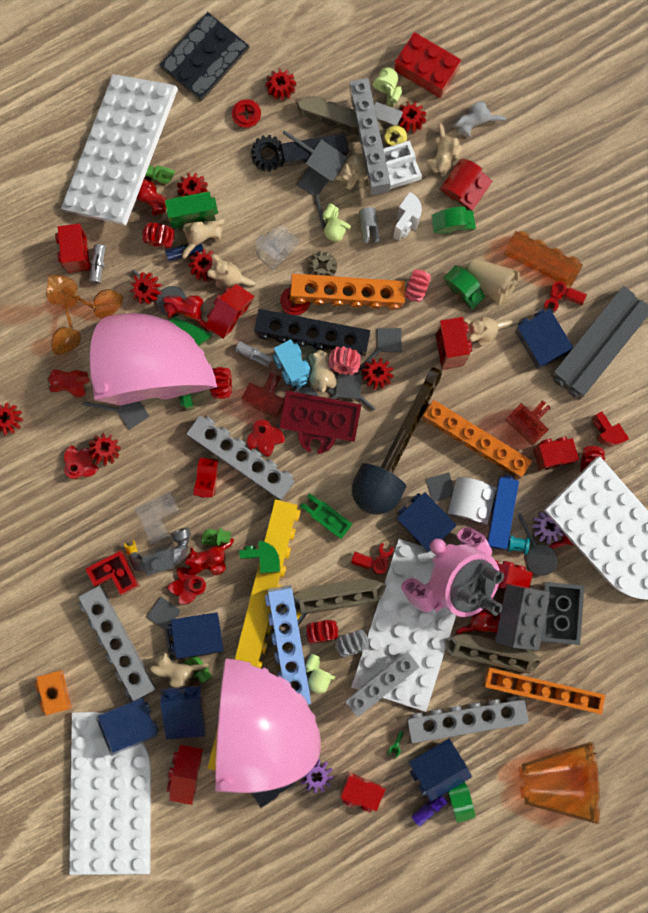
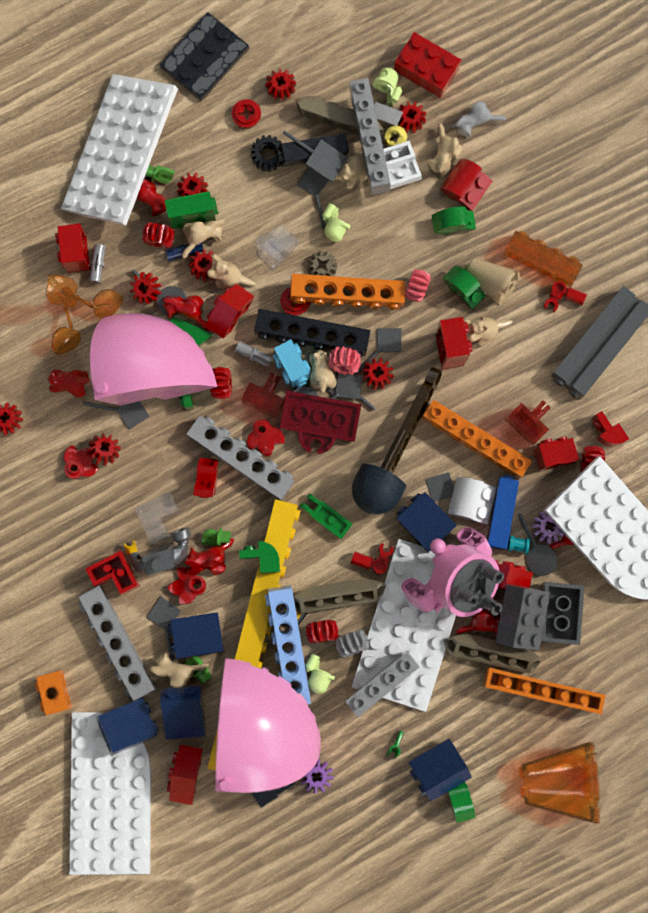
(361, 792): red brick -> none
(369, 222): light grey hinge -> none
(408, 216): white brick -> none
(426, 810): dark purple bar -> none
(517, 716): light grey brick -> none
(543, 338): dark blue brick -> none

